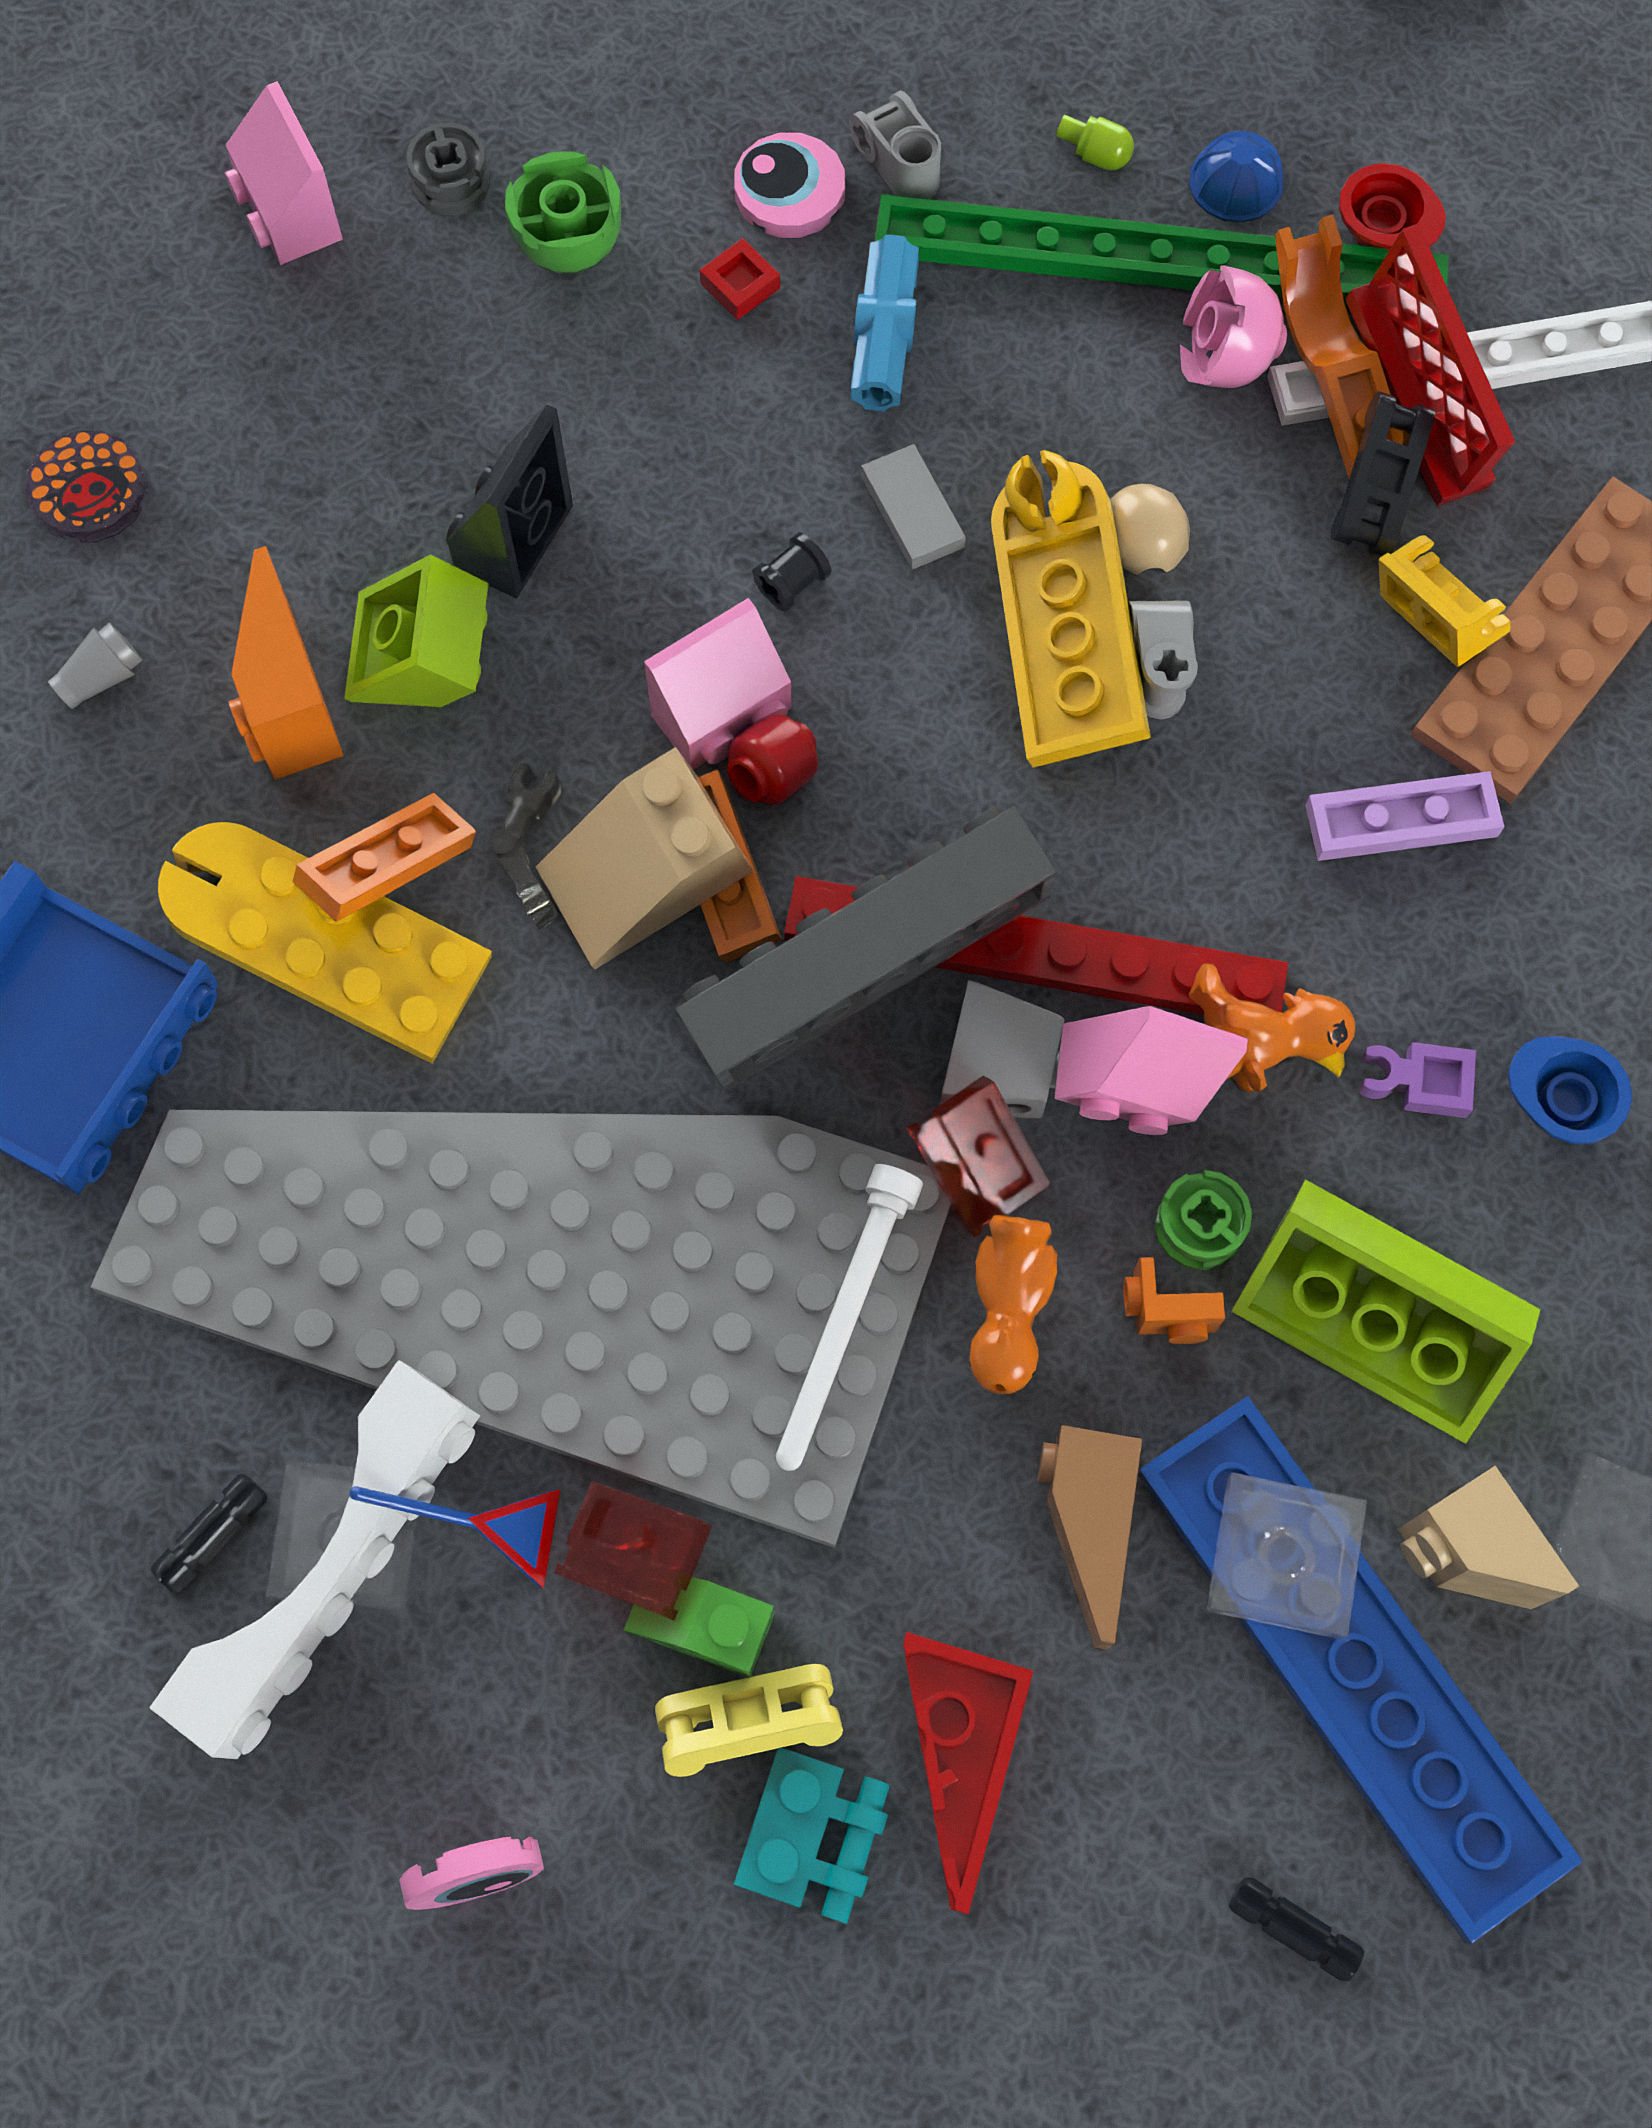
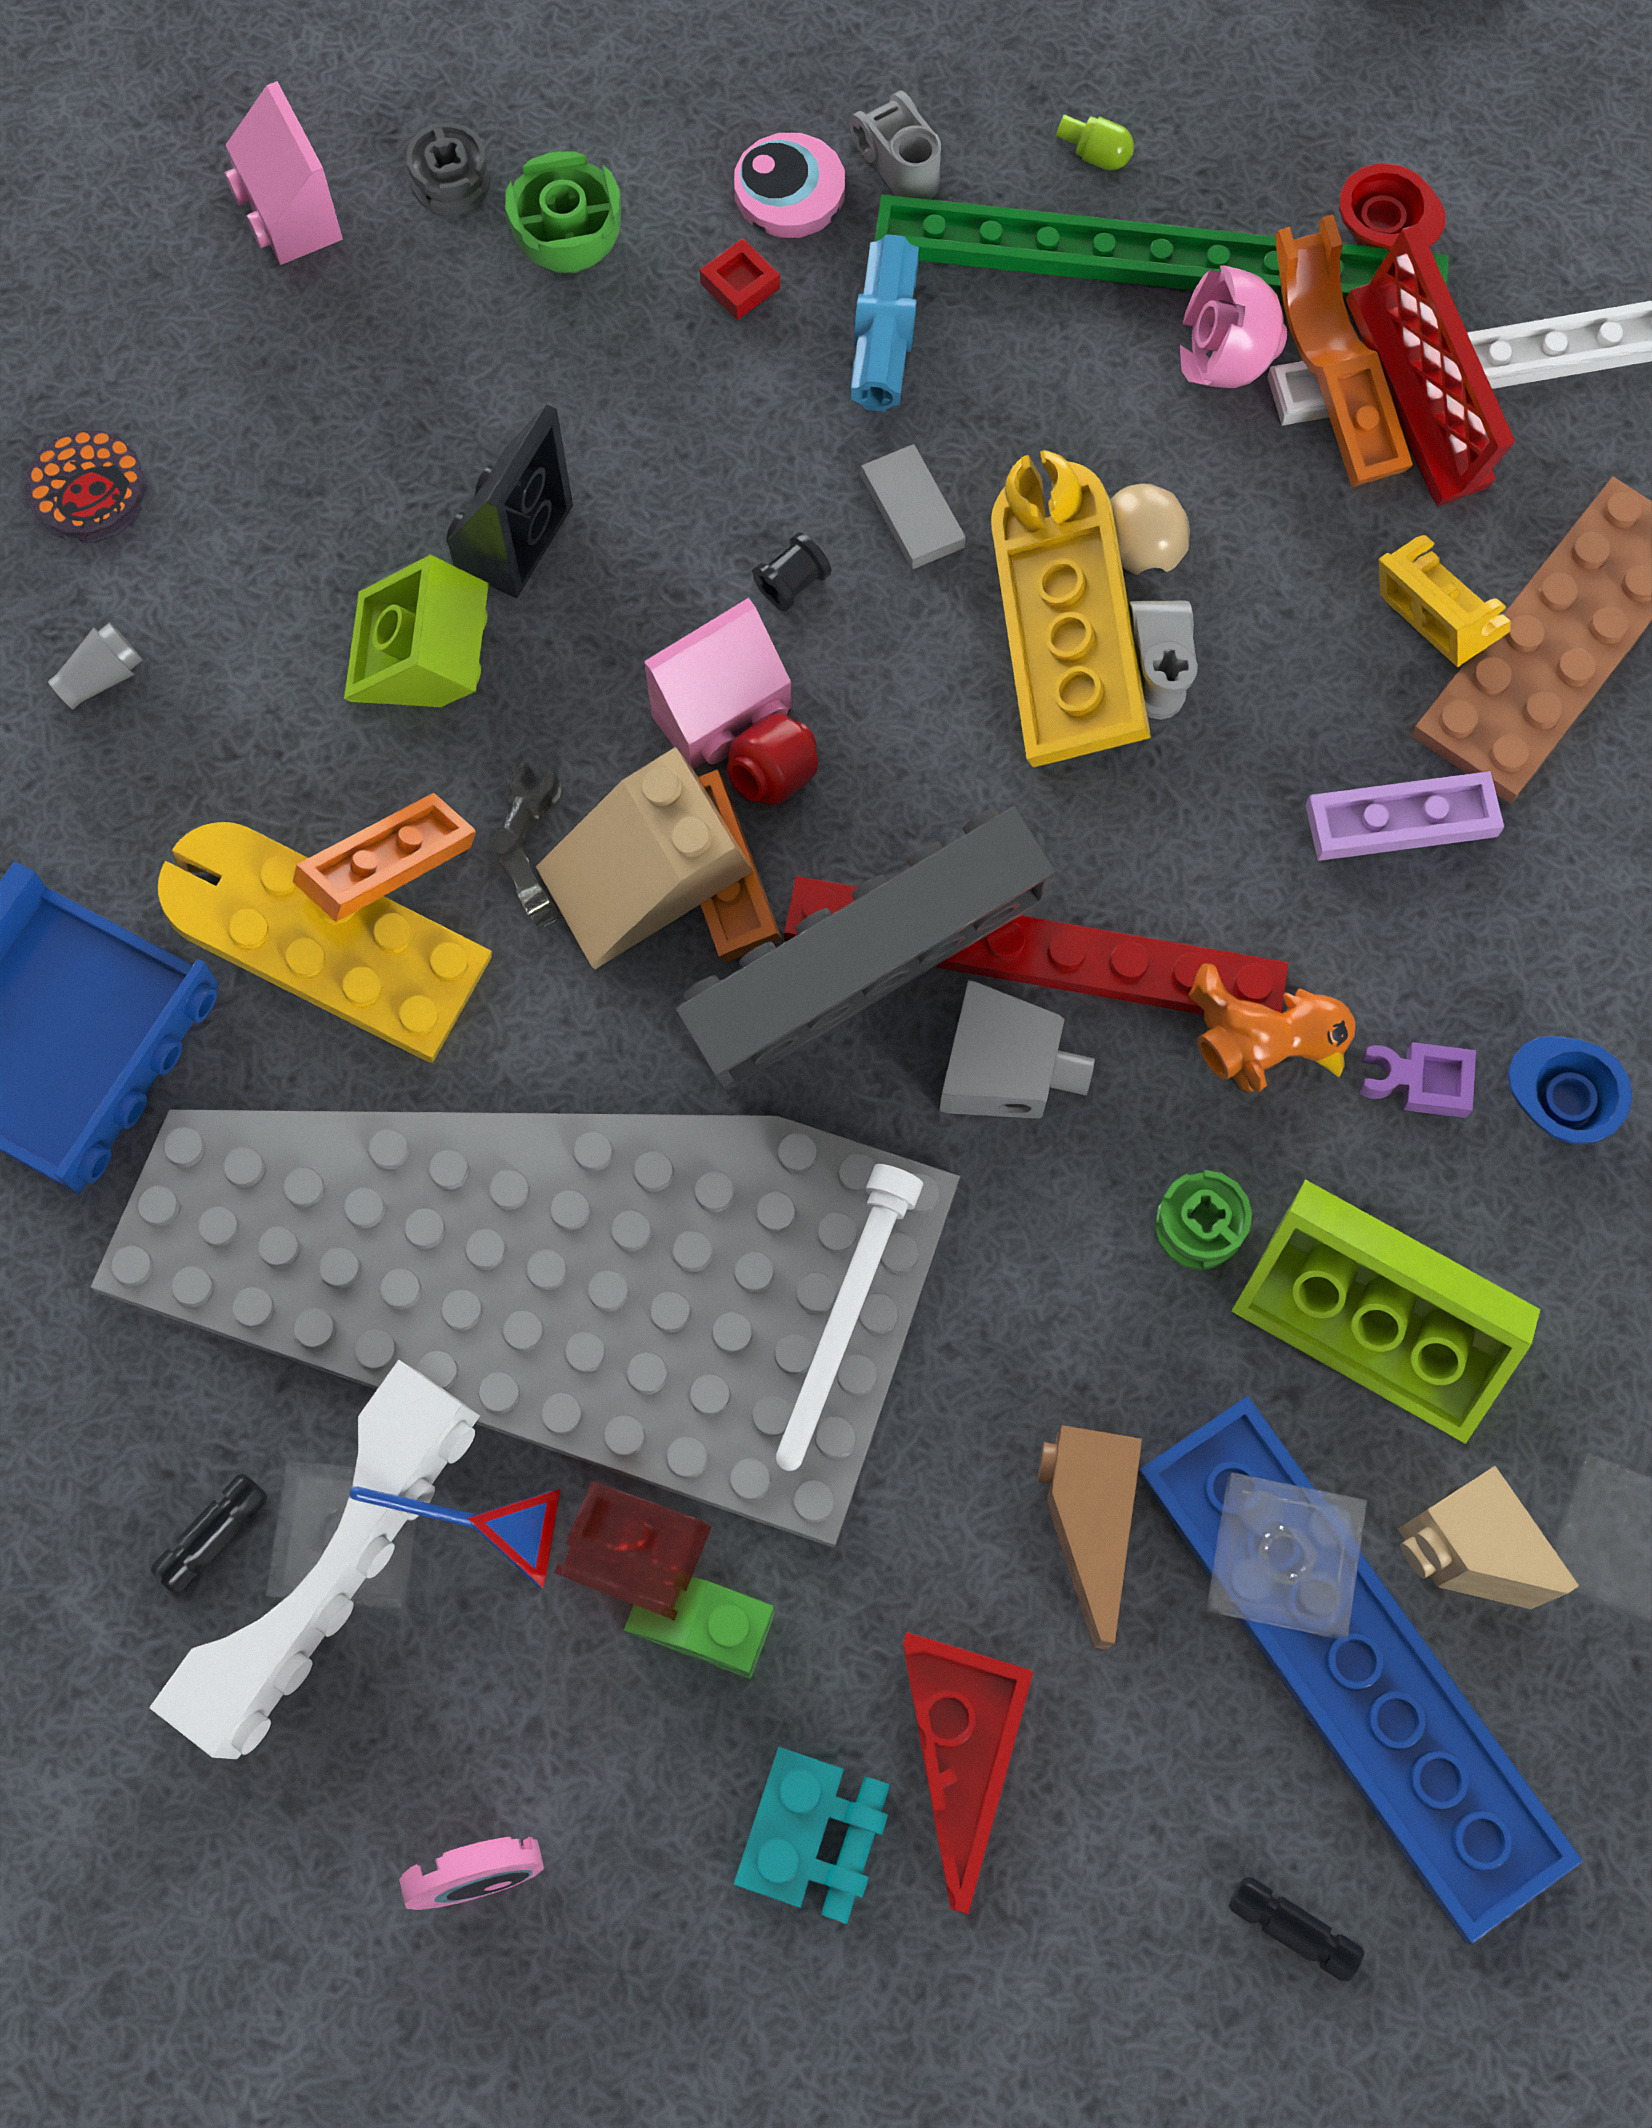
(277, 689): orange slope -> none
(747, 1718): light yellow plate -> none
(979, 1155): clear red plate -> none
(1014, 1283): orange animal -> none
(1144, 1067): bright pink slope -> none
(1181, 1316): orange bracket -> none
(1237, 177): blue piece -> none
(1383, 474): black plate -> none

